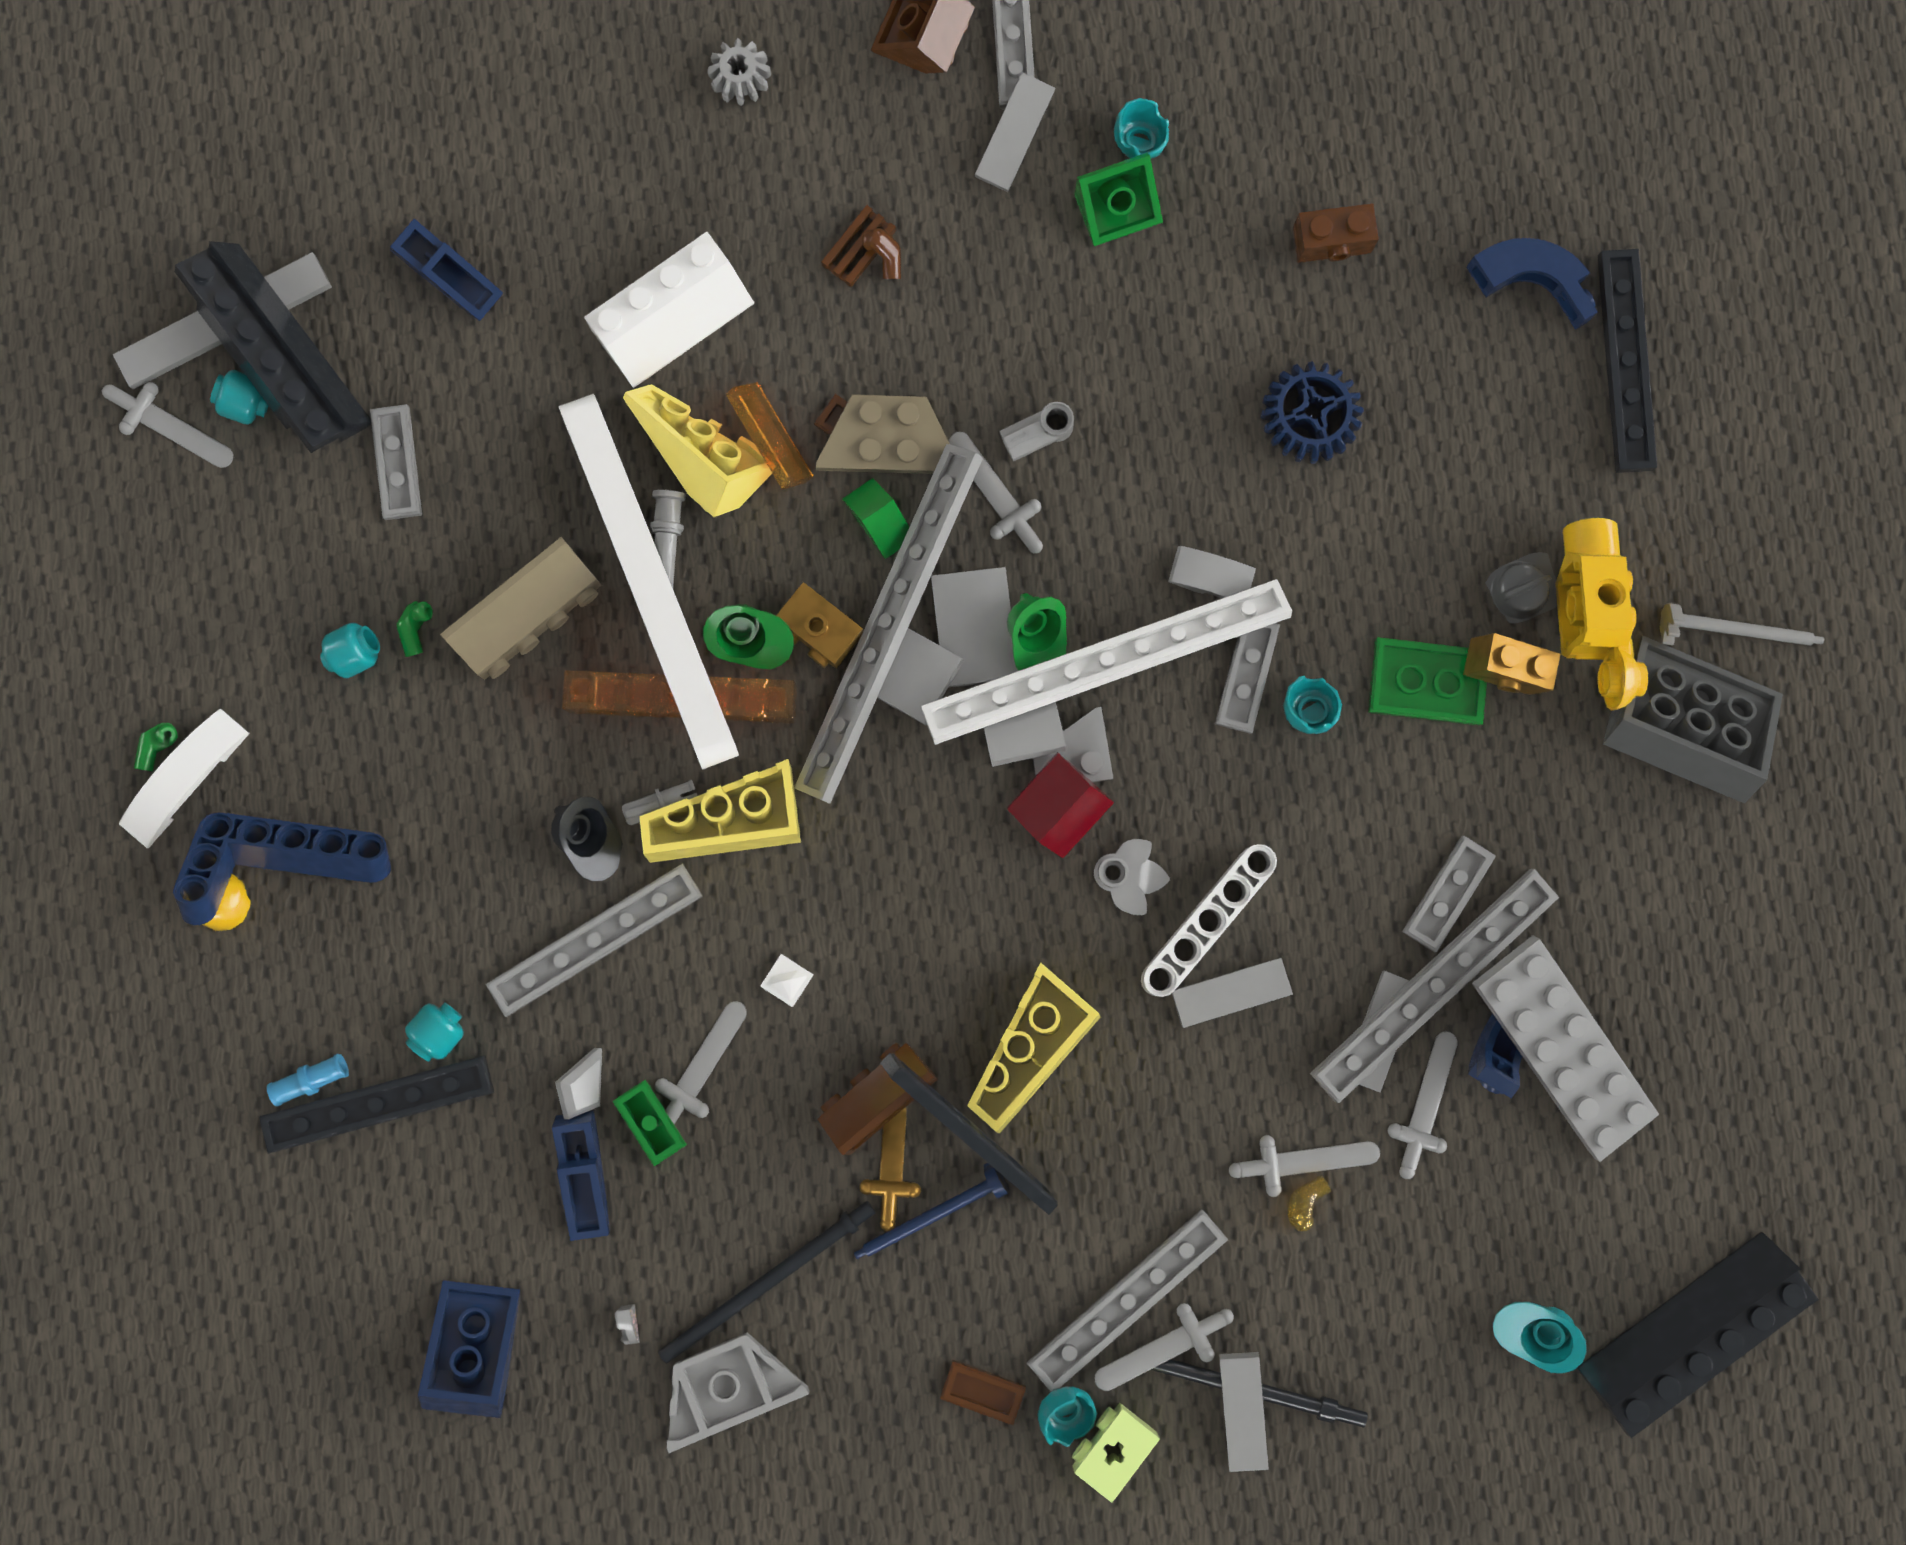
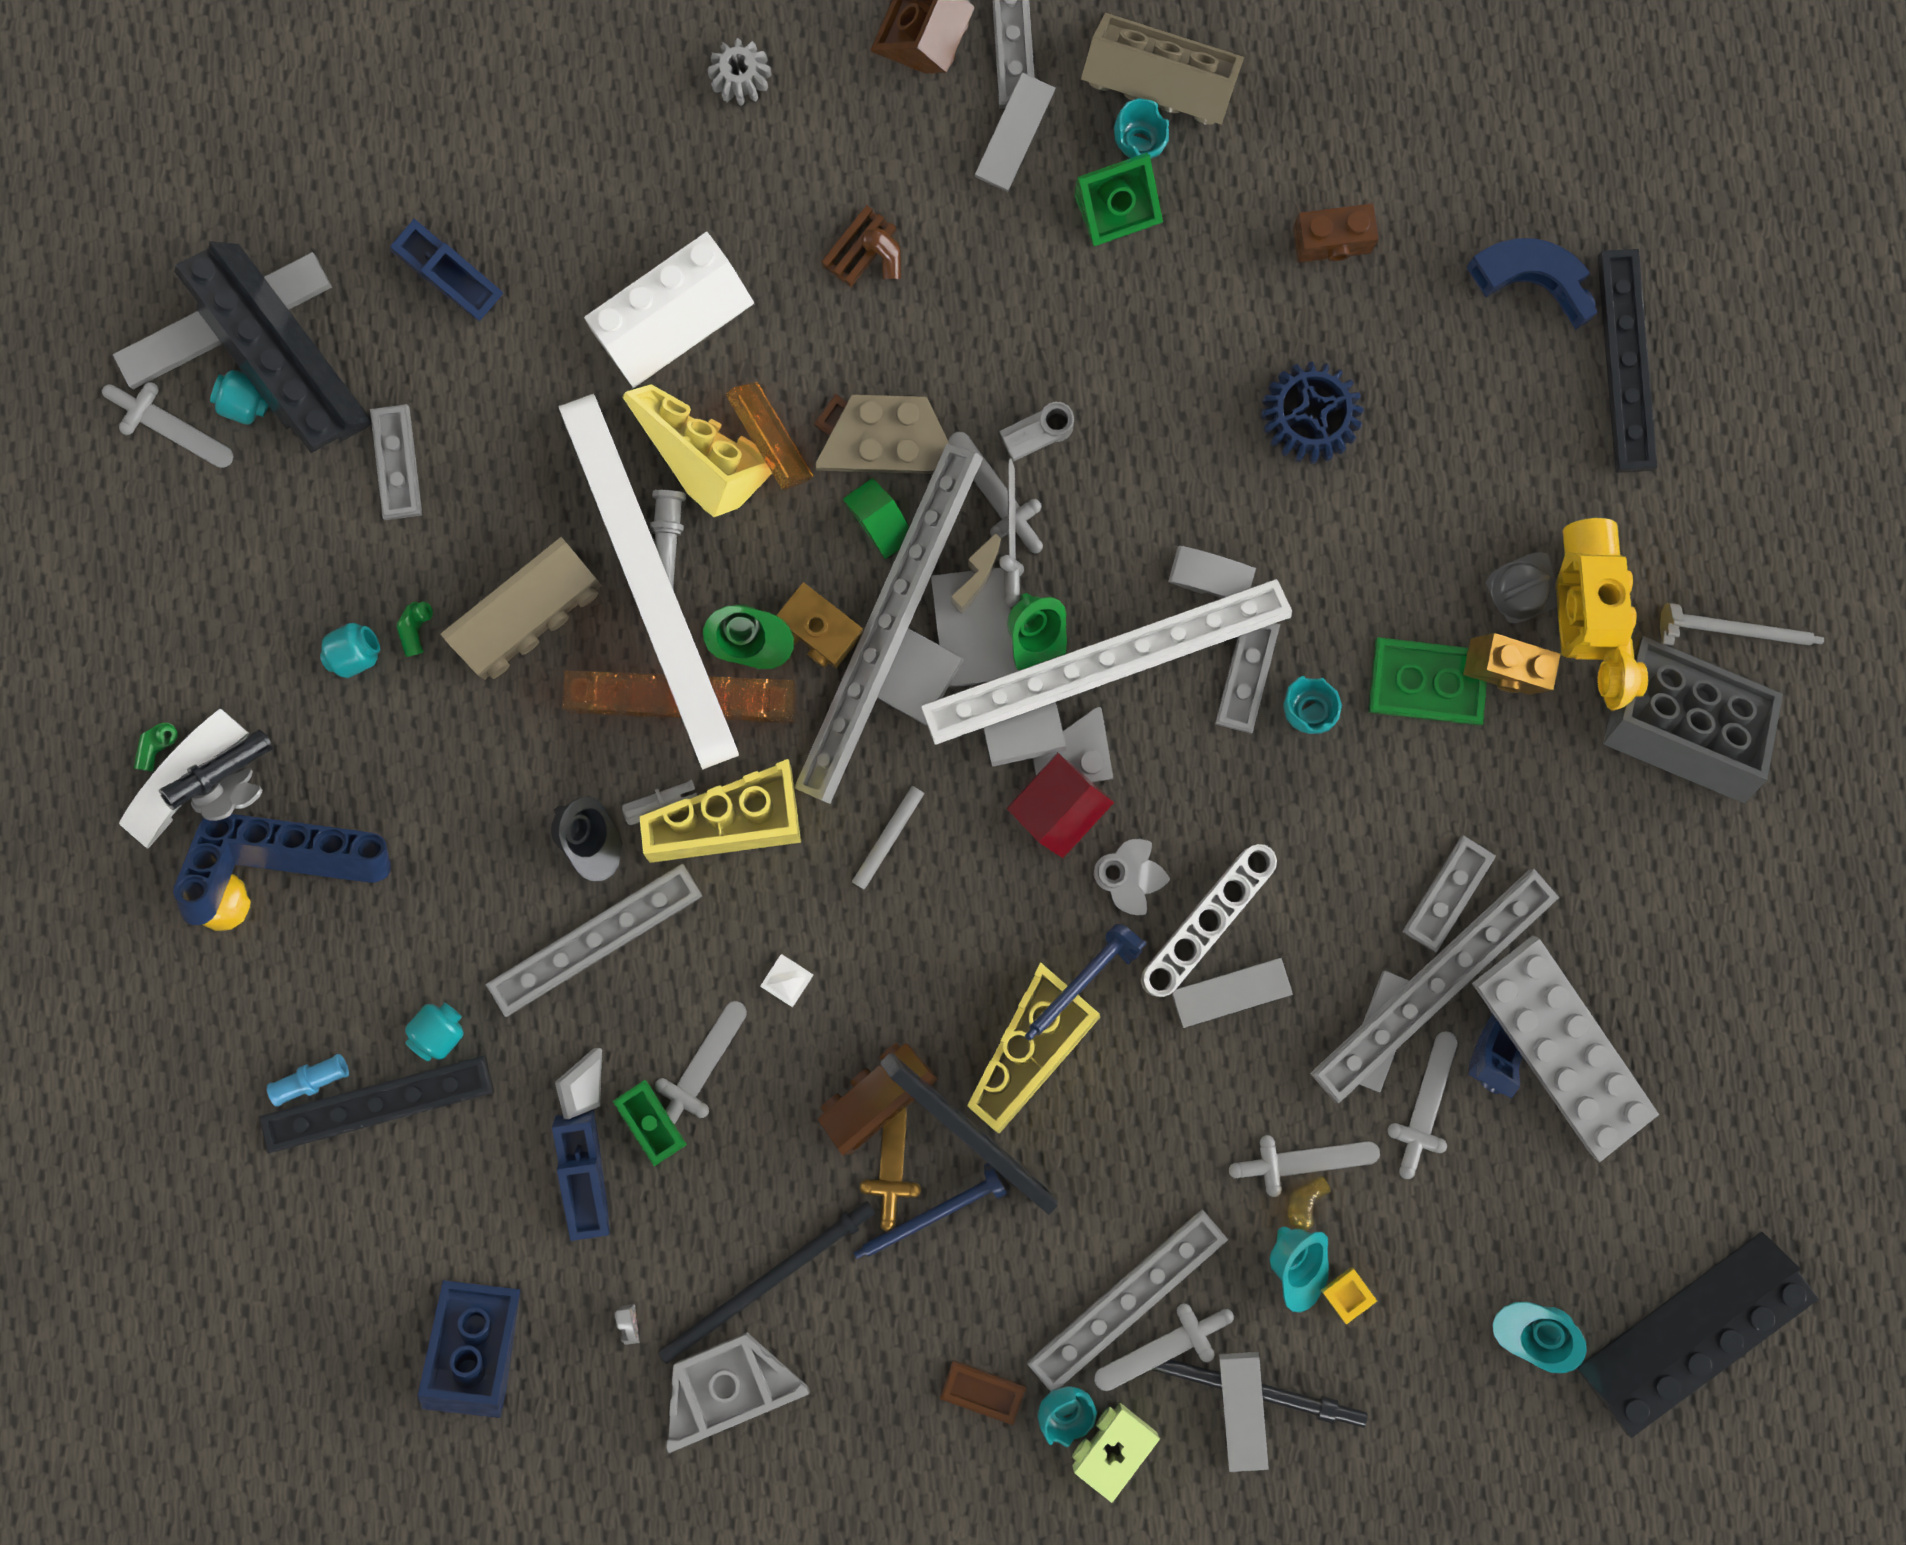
(203, 777): none -> black pin
(226, 795): none -> light grey plate
(888, 837): none -> light grey bar
(982, 565): none -> dark tan slope
(1012, 568): none -> light grey sword
(1121, 942): none -> dark blue piece
(1162, 68): none -> dark tan slope
(1301, 1265): none -> teal piece
(1348, 1295): none -> yellow plate

